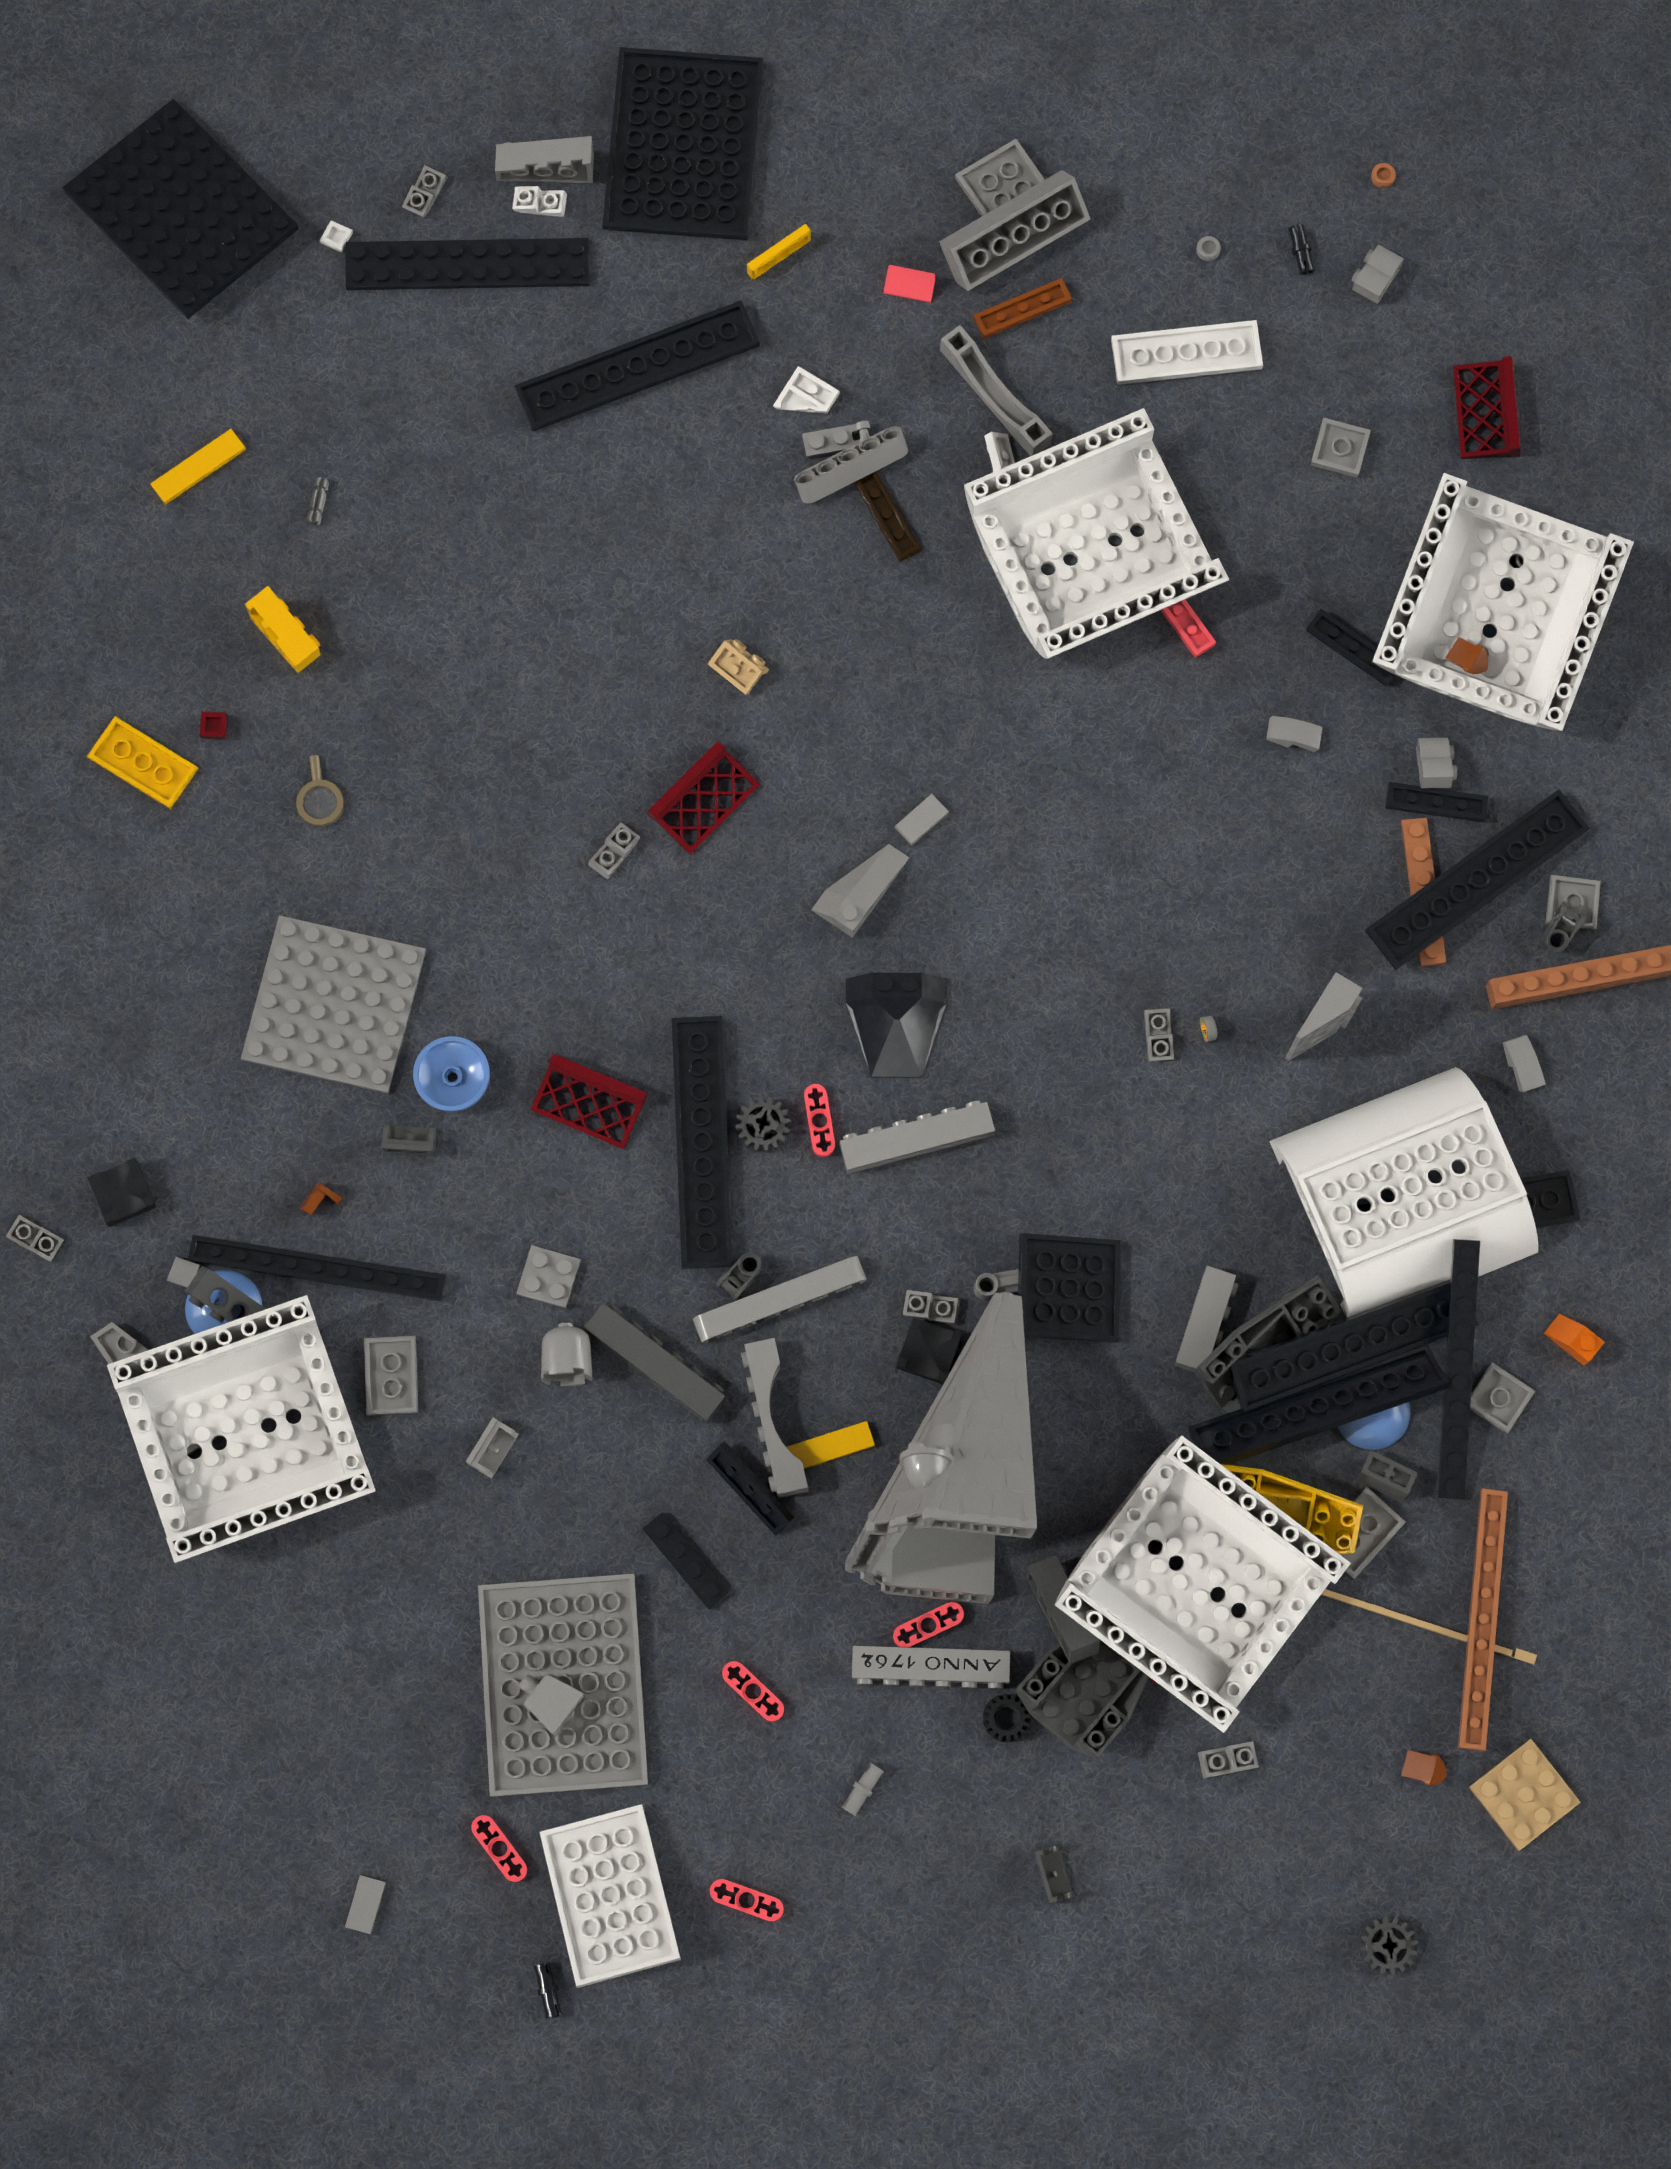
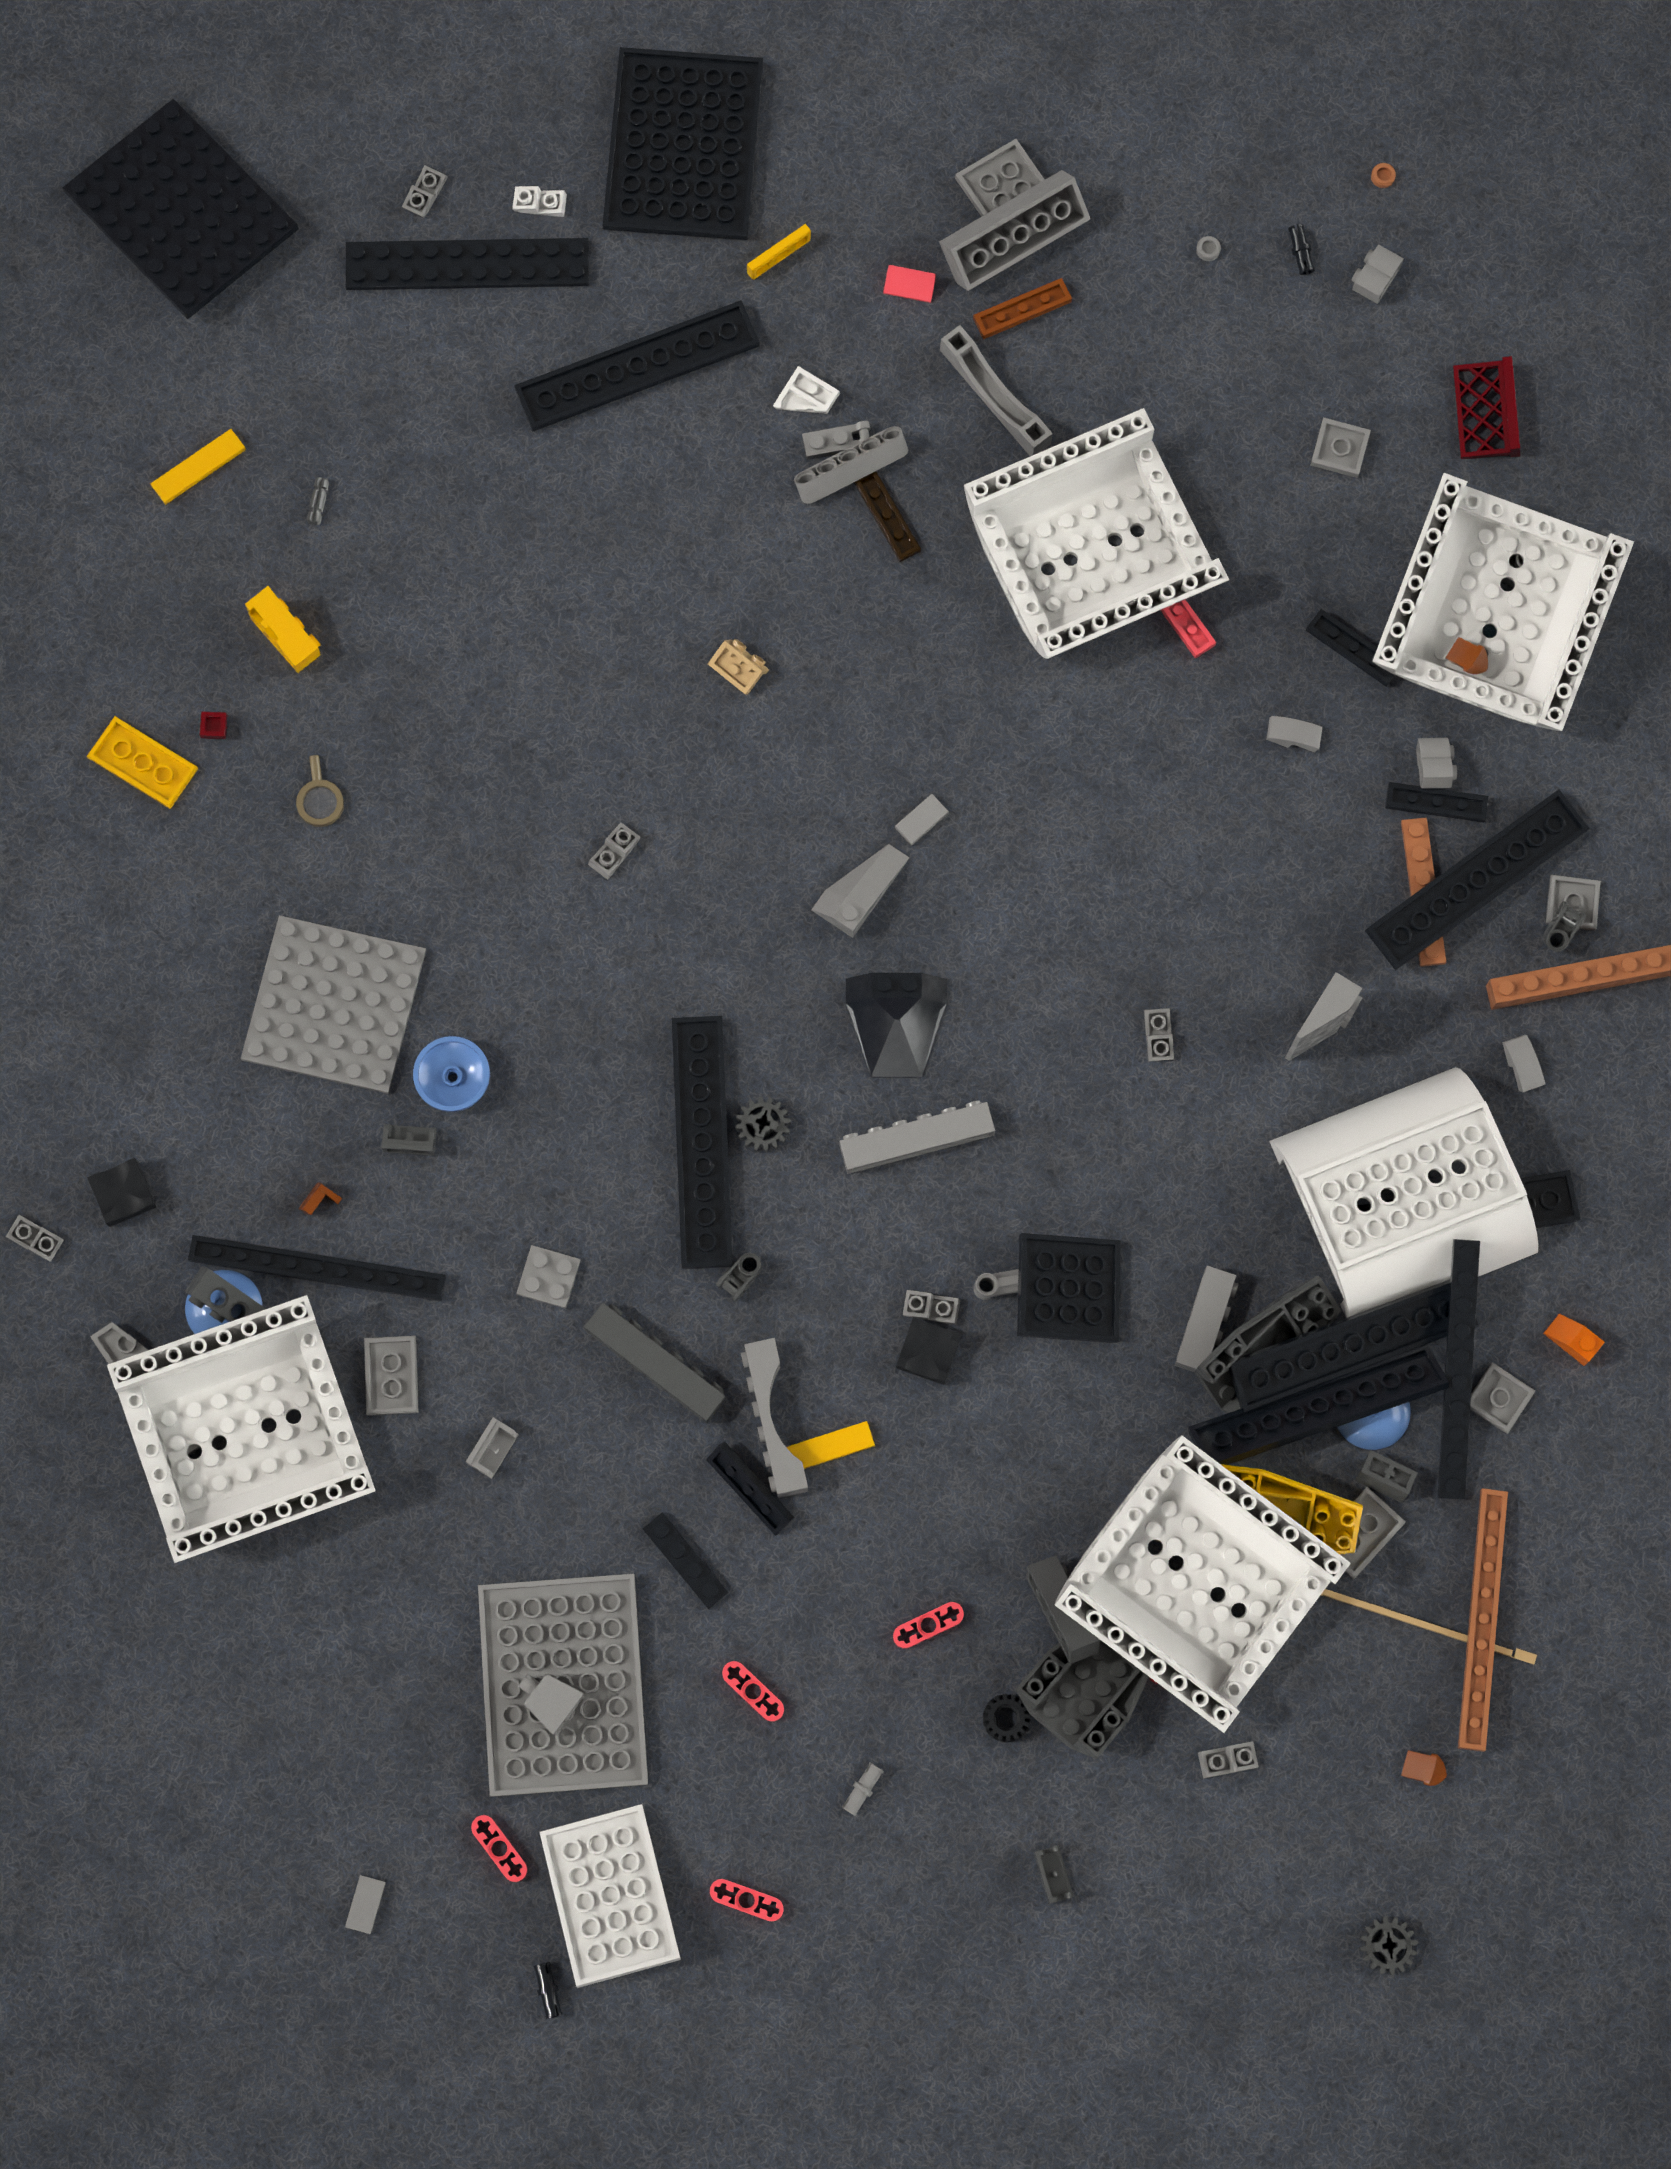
(182, 1272): light grey tile -> none
(336, 236): white tile -> none
(546, 161): light grey wedge -> none
(566, 1356): light grey cylinder -> none
(596, 1080): dark red fence -> none
(687, 783): dark red fence -> none
(781, 1297): light grey beam -> none
(823, 1101): coral beam -> none
(930, 1665): light grey brick -> none
(960, 1475): light grey piece -> none
(999, 450): white plate -> none
(1186, 352): white plate -> none
(1208, 1028): light grey tile -> none
(1524, 1794): tan plate -> none

